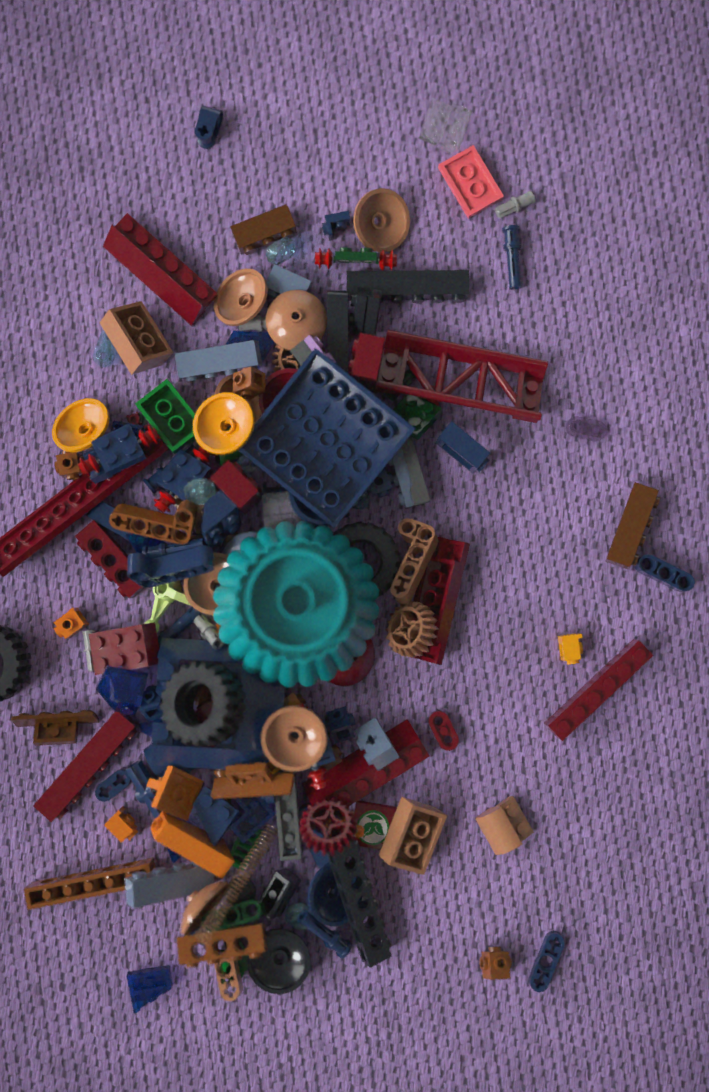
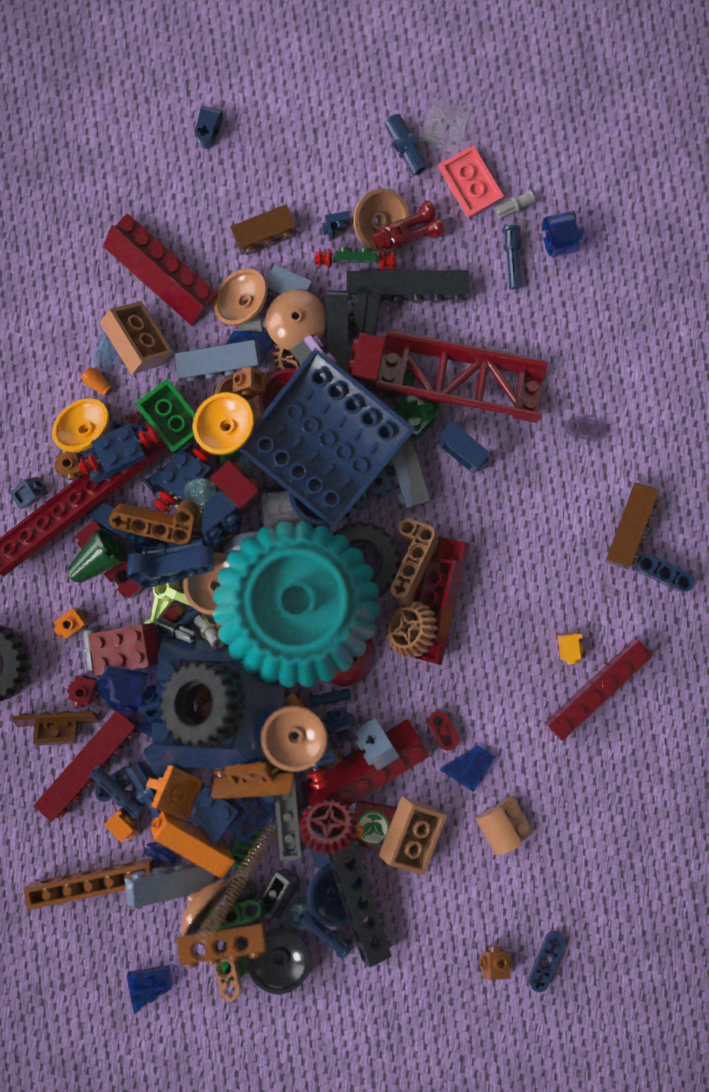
(28, 491): none -> dark blue bracket
(80, 684): none -> dark red brick
(95, 380): none -> orange cone
(97, 557): none -> dark green cone
(124, 797): none -> dark blue pin
(161, 854): none -> clear blue pin
(173, 612): none -> dark red tile
(176, 630): none -> black axle
(280, 250): clear light blue plate -> none
(330, 697): none -> dark blue axle
(397, 232): none -> dark red piece
(406, 144): none -> dark blue piece
(469, 767): none -> clear blue wing
(561, 234): none -> clear blue brick

